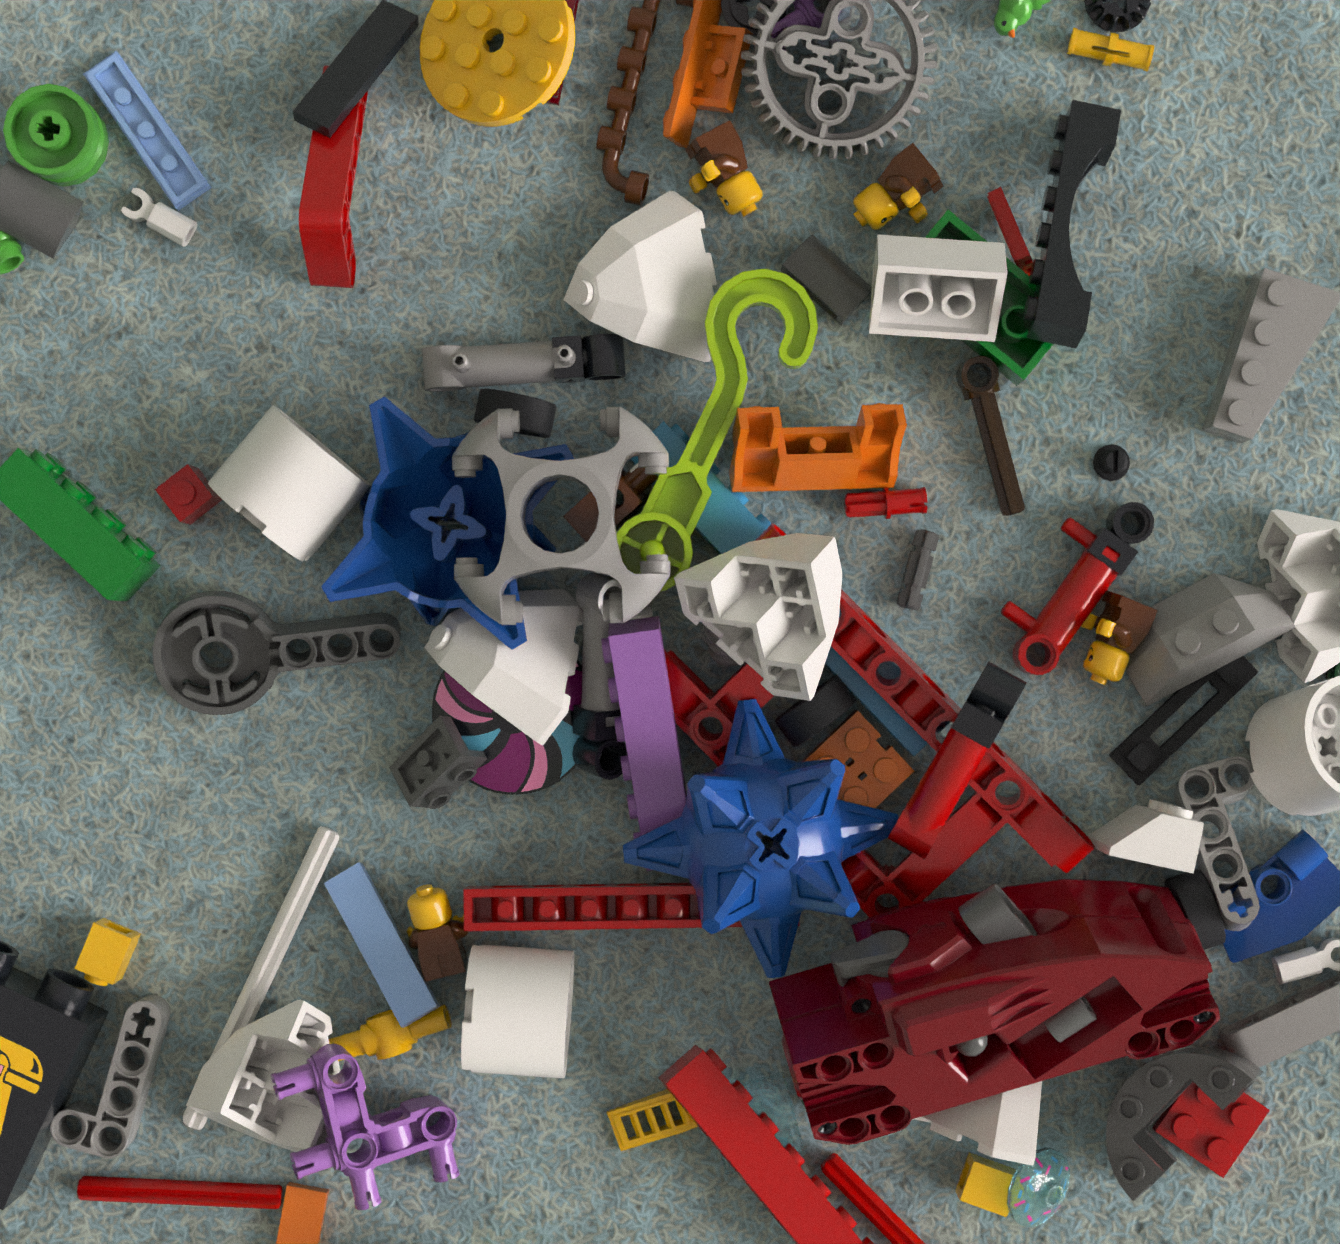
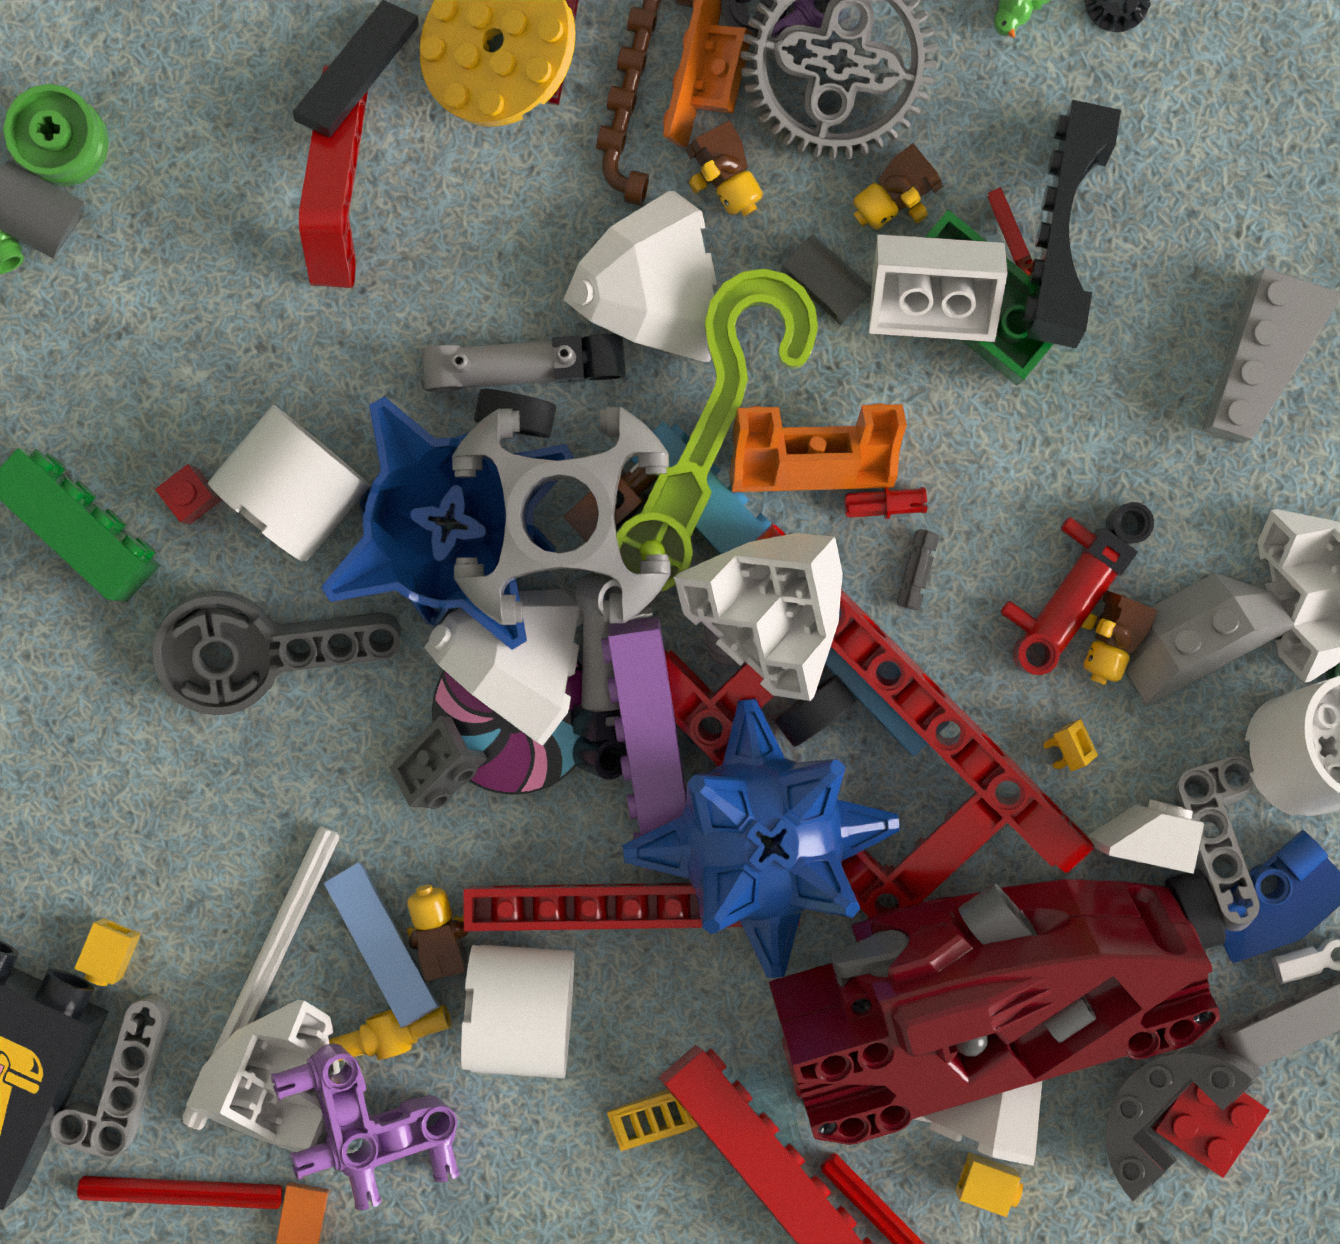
(147, 130): light blue tile -> none
(162, 219): white bar -> none
(869, 767): orange piece -> none
(957, 759): red piece -> none
(992, 434): dark brown axle -> none
(1038, 1189): clear light blue dish -> none
(1074, 745): none -> yellow tile
(1084, 43): yellow pin -> none
(1111, 462): black piece -> none
(1142, 756): black container -> none

